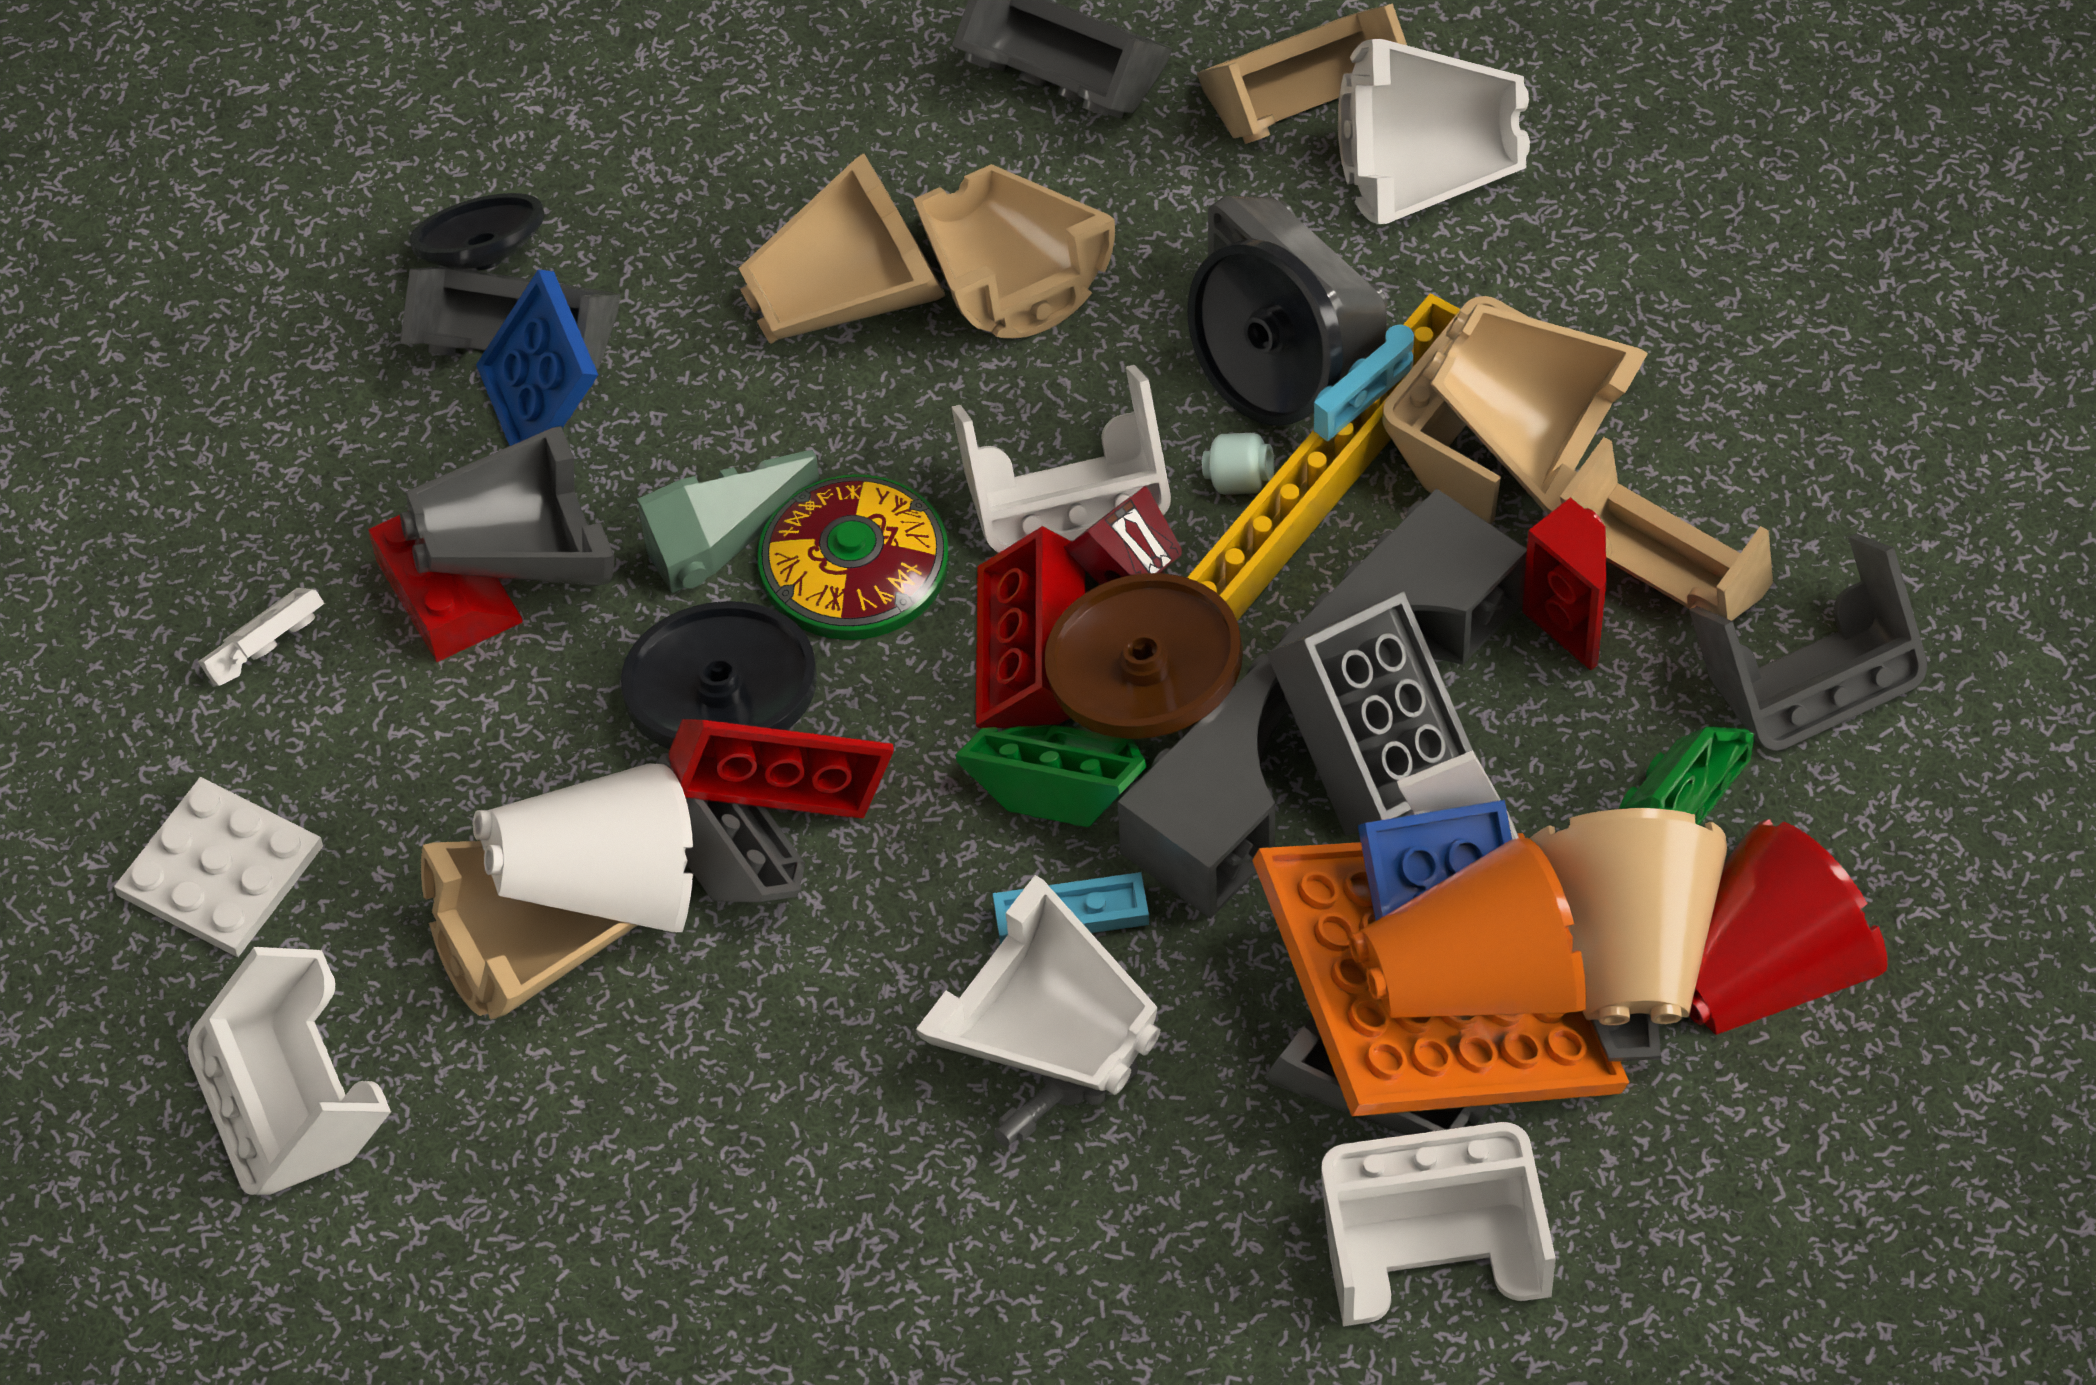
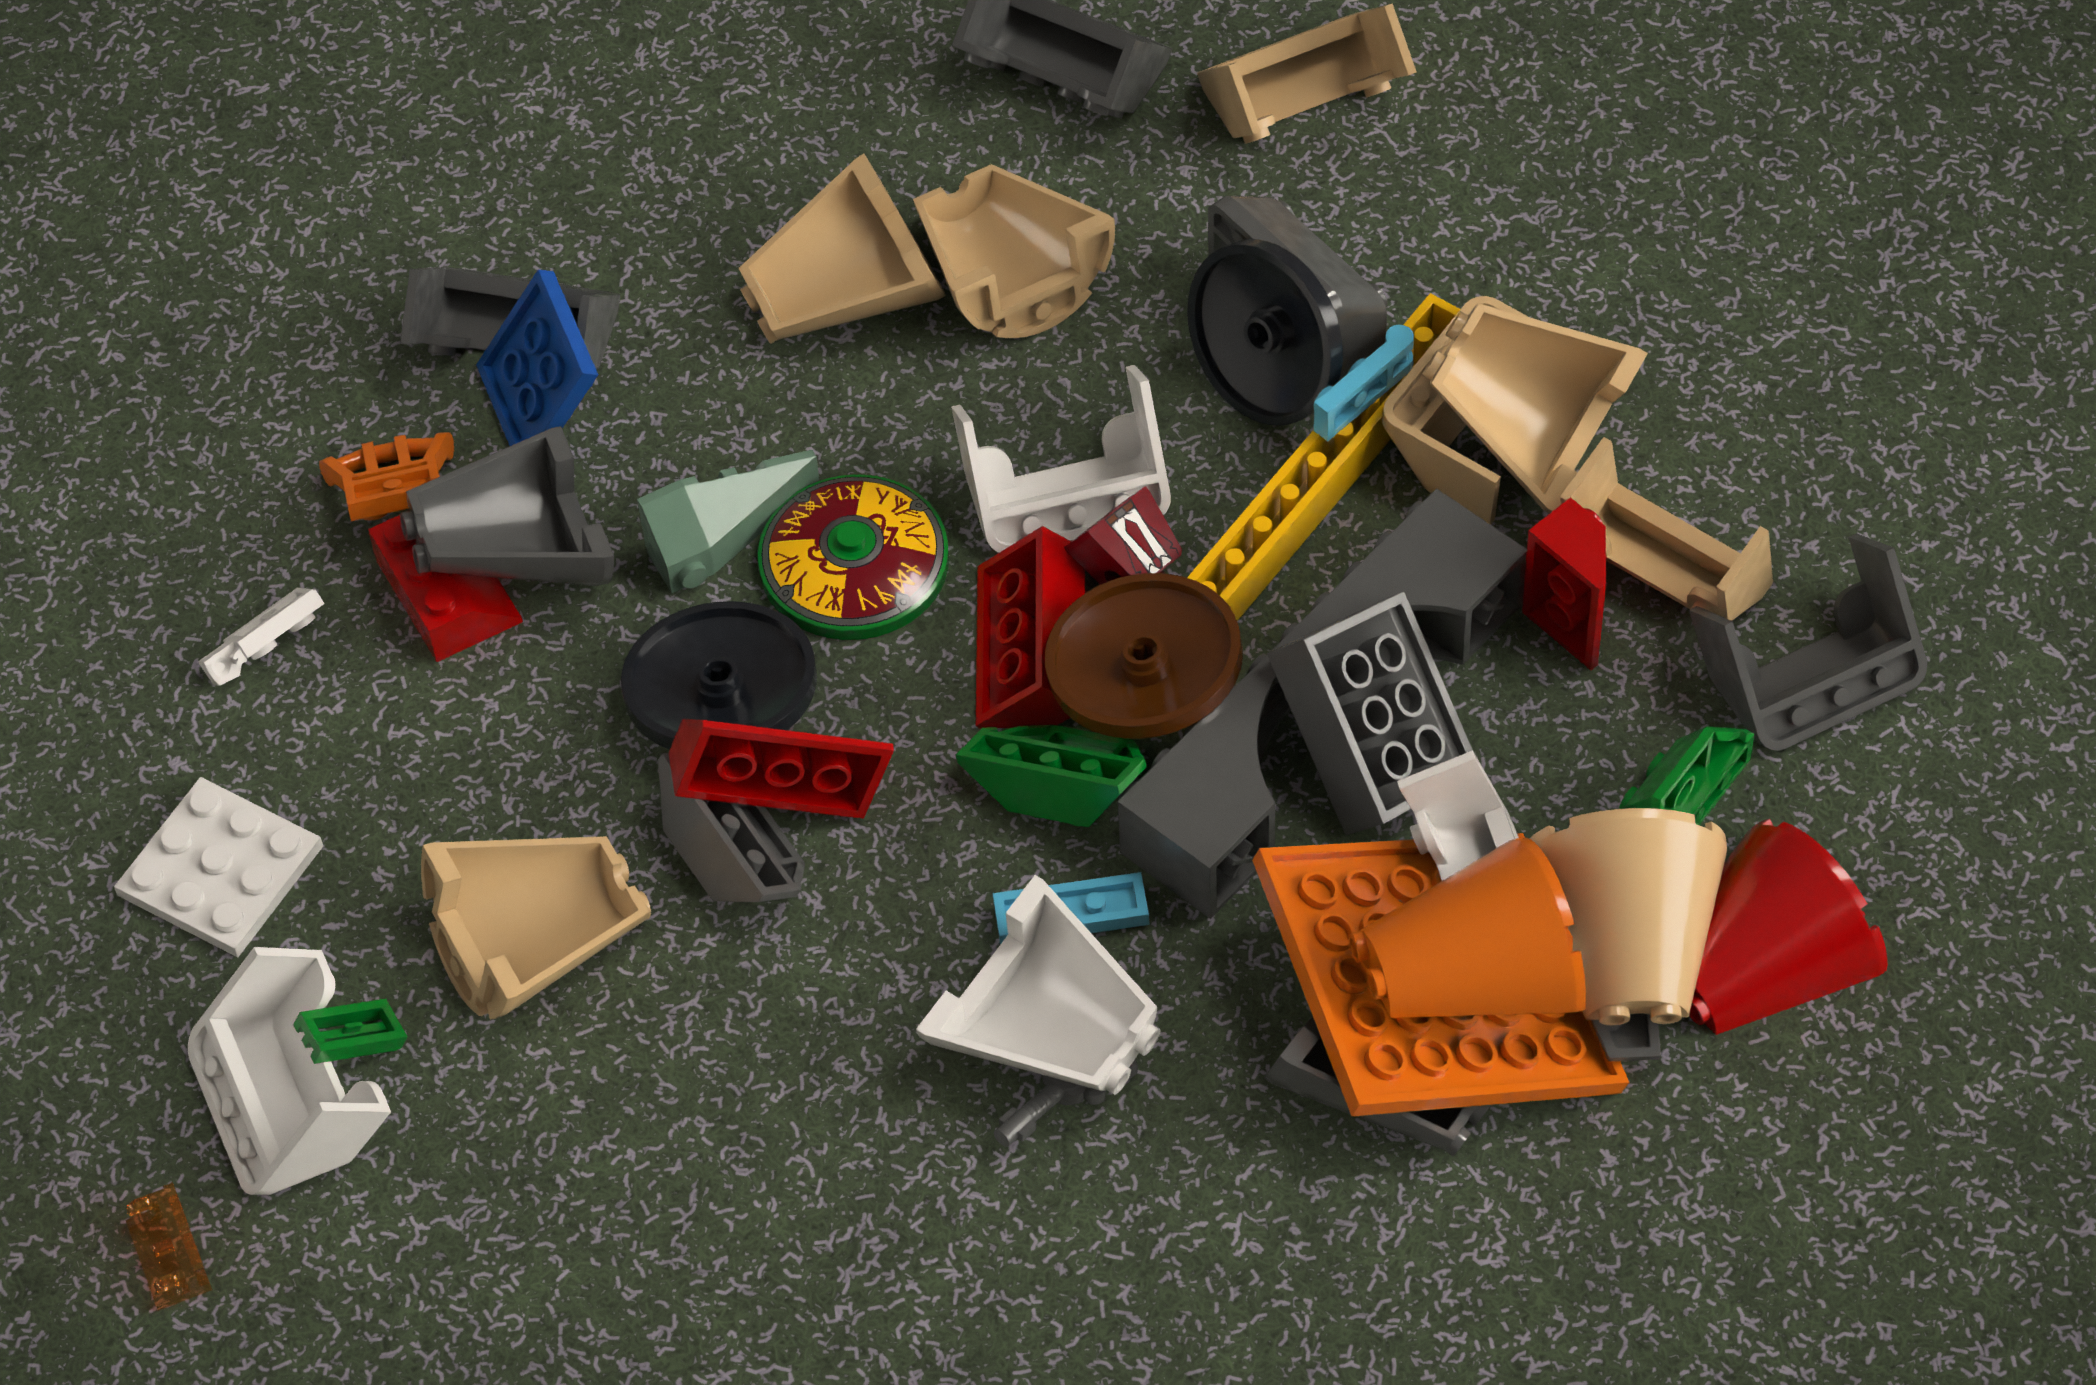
(166, 1248): none -> clear orange hinge
(354, 1037): none -> green tile
(384, 489): none -> orange plate
(478, 231): black dish -> none
(597, 848): white cone -> none
(1238, 463): light aqua head -> none
(1423, 849): blue wing -> none
(1425, 127): white cone -> none
(1431, 1205): white windscreen -> none

